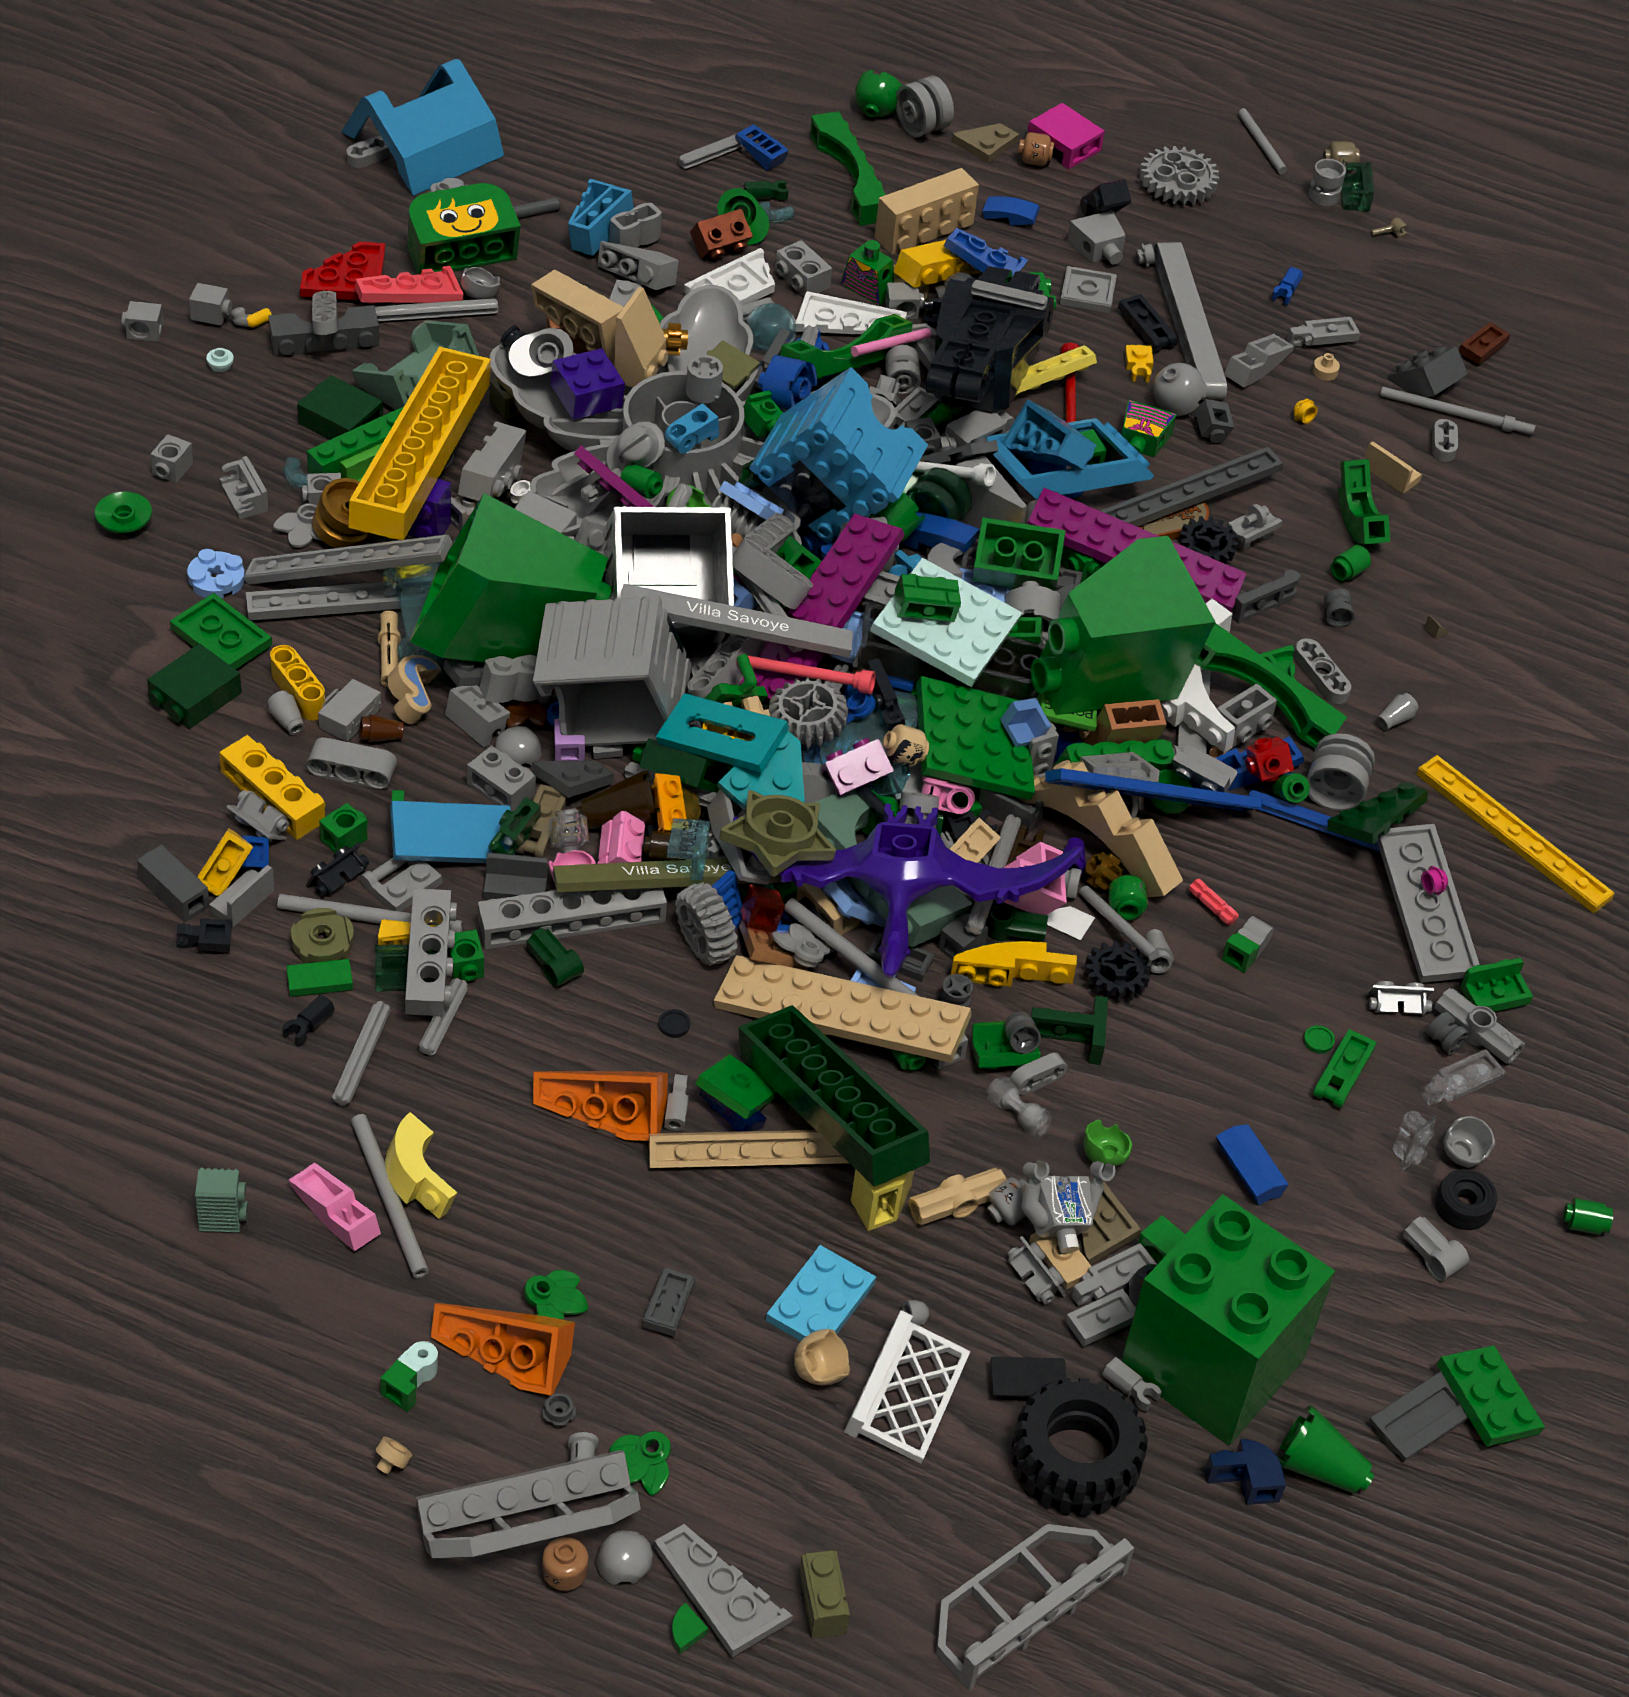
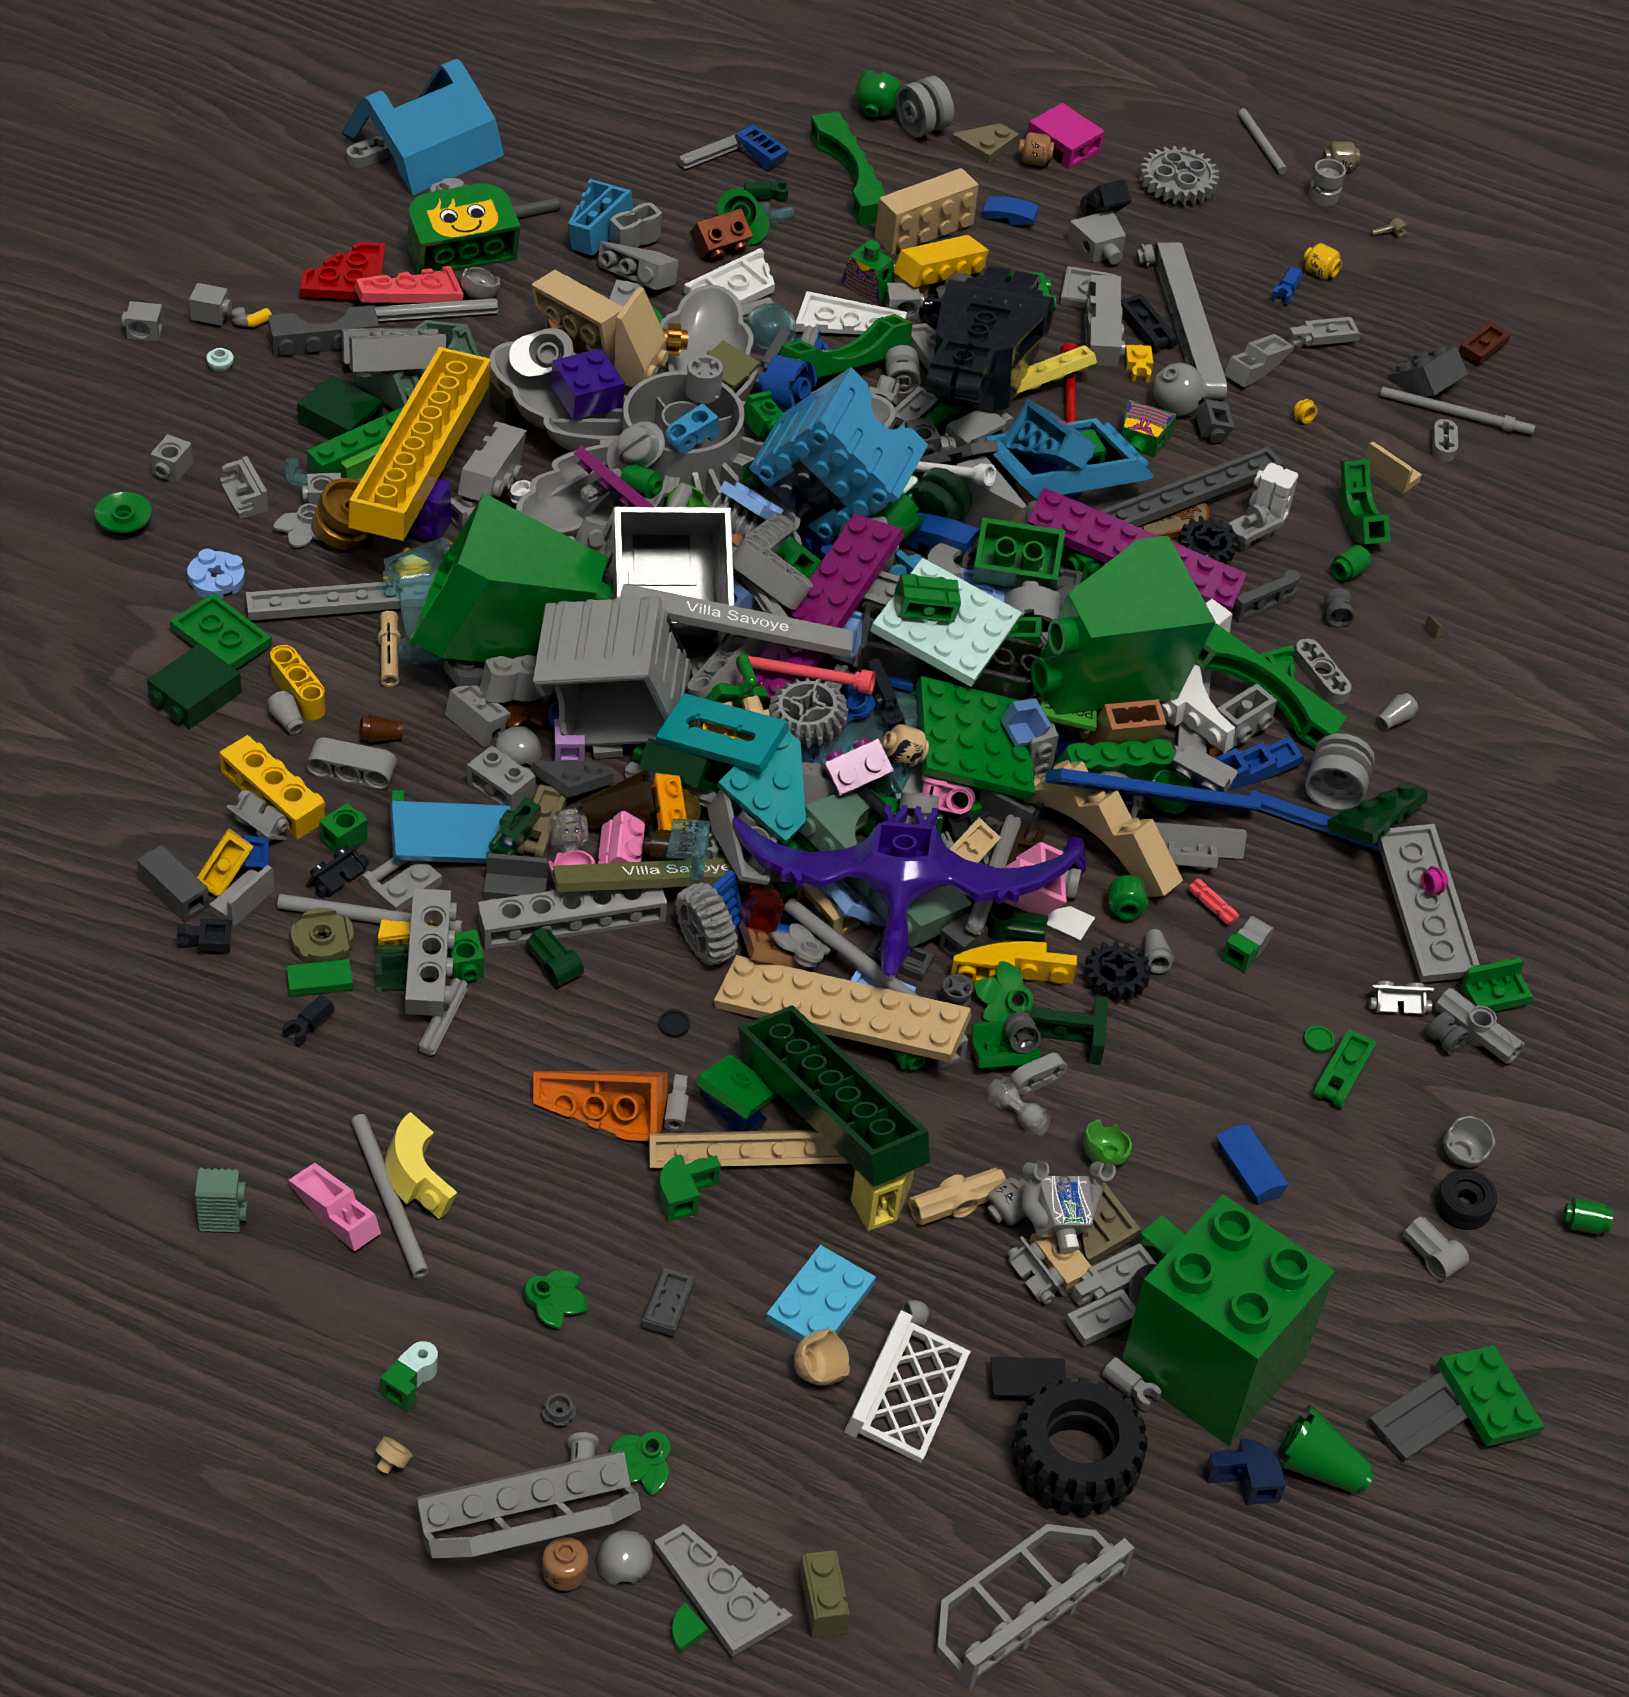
(325, 312): light grey beam -> none
(344, 709): light grey piece -> none
(348, 559): light grey tile -> none
(361, 1053): light grey axle -> none
(389, 348): none -> light grey wedge
(407, 686): tan animal -> none
(511, 335): black bush -> none
(517, 1346): orange wedge -> none
(547, 511): light grey piece -> none
(681, 1184): none -> green brick
(779, 832): olive plate -> none
(803, 268): light grey brick -> none
(890, 342): bright pink bar -> none
(979, 255): blue wing -> none
(999, 993): none -> green plate
(1009, 295): light grey axle -> none
(1102, 870): pearl gold gear -> none
(1104, 319): none -> light grey wedge
(1119, 923): light grey bar -> none
(1121, 765): light grey wing -> none
(1201, 844): none -> light grey bracket
(1269, 759): red brick -> none
(1275, 490): none -> white brick
(1291, 787): green brick -> none
(1322, 261): none -> yellow head
(1326, 367): tan tile -> none
(1358, 187): clear green hinge -> none
(1413, 1139): clear hinge -> none
(1463, 1077): clear hinge -> none
(1515, 834): yellow tile -> none

